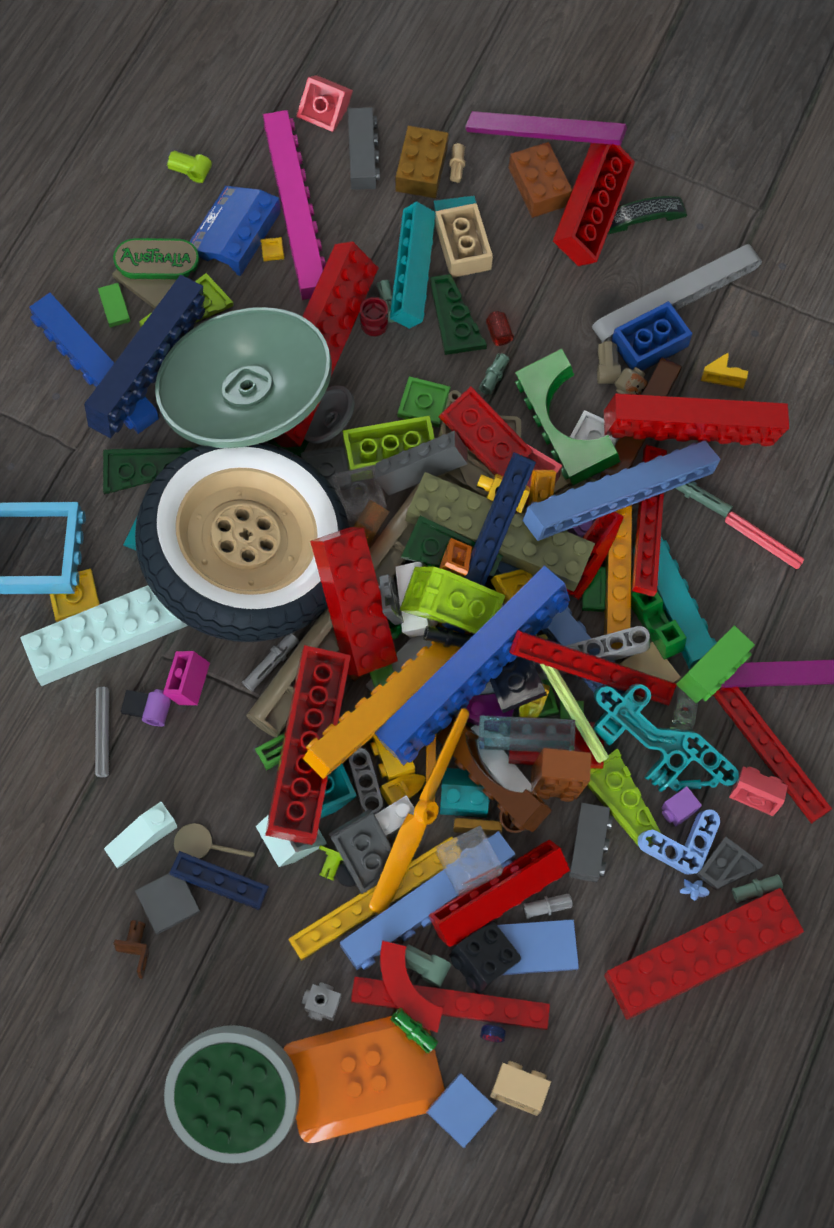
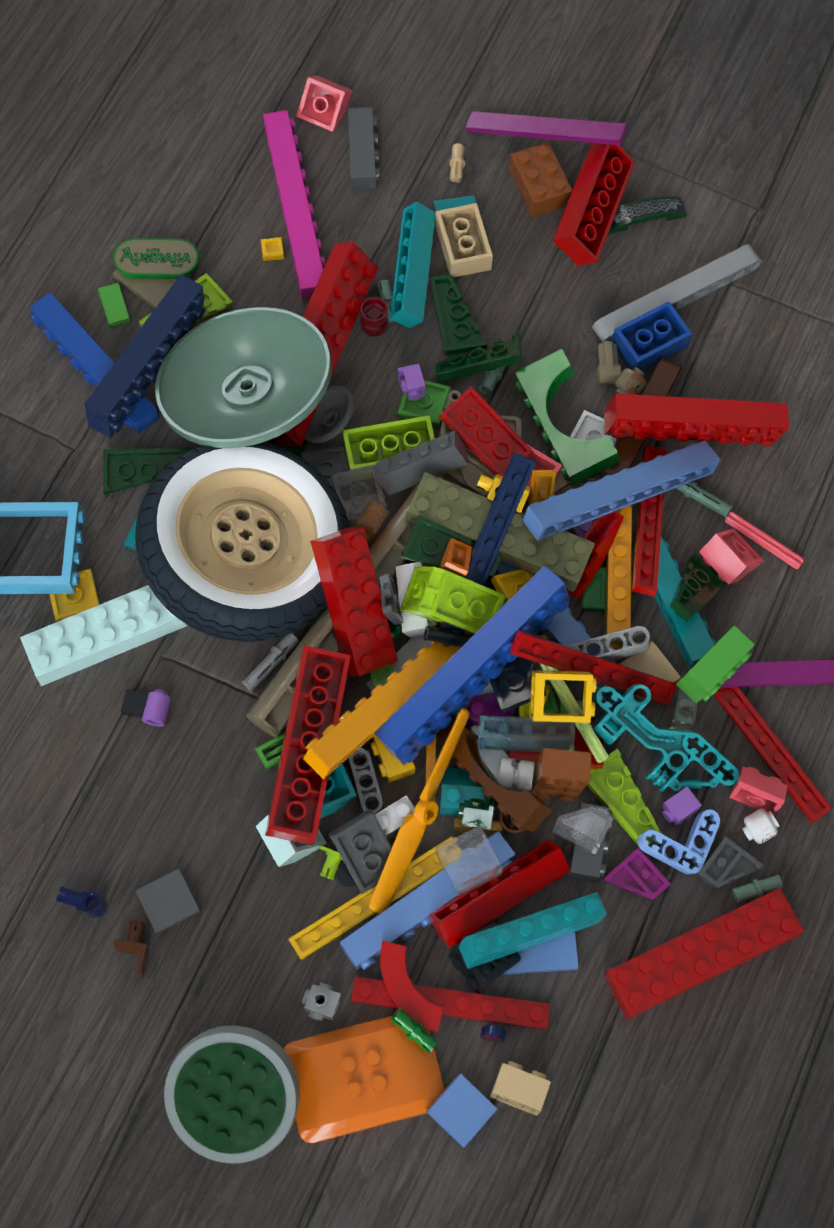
(82, 900): none -> clear blue pin
(102, 732): light grey axle -> none
(141, 834): light aqua slope -> none
(186, 678): dark pink brick -> none
(194, 167): lime piece -> none
(197, 842): dark tan piece -> none
(219, 880): dark blue tile -> none
(236, 226): blue piece -> none
(402, 786): yellow plate -> none
(412, 382): none -> medium lavender brick
(421, 162): pearl gold brick -> none
(431, 968): sand green piece -> none
(476, 813): none -> brick
(479, 360): none -> dark green wing
(499, 328): clear red brick -> none
(516, 774): none -> white wheel
(532, 930): none -> teal brick
(537, 696): none -> yellow window
(547, 905): light grey axle -> none
(584, 827): none -> clear slope
(638, 876): none -> magenta wing
(665, 635): green arch -> none
(695, 588): none -> dark green wing
(695, 889): light blue plant -> none
(719, 373): yellow slope -> none
(730, 556): none -> coral slope
(760, 826): none -> white head

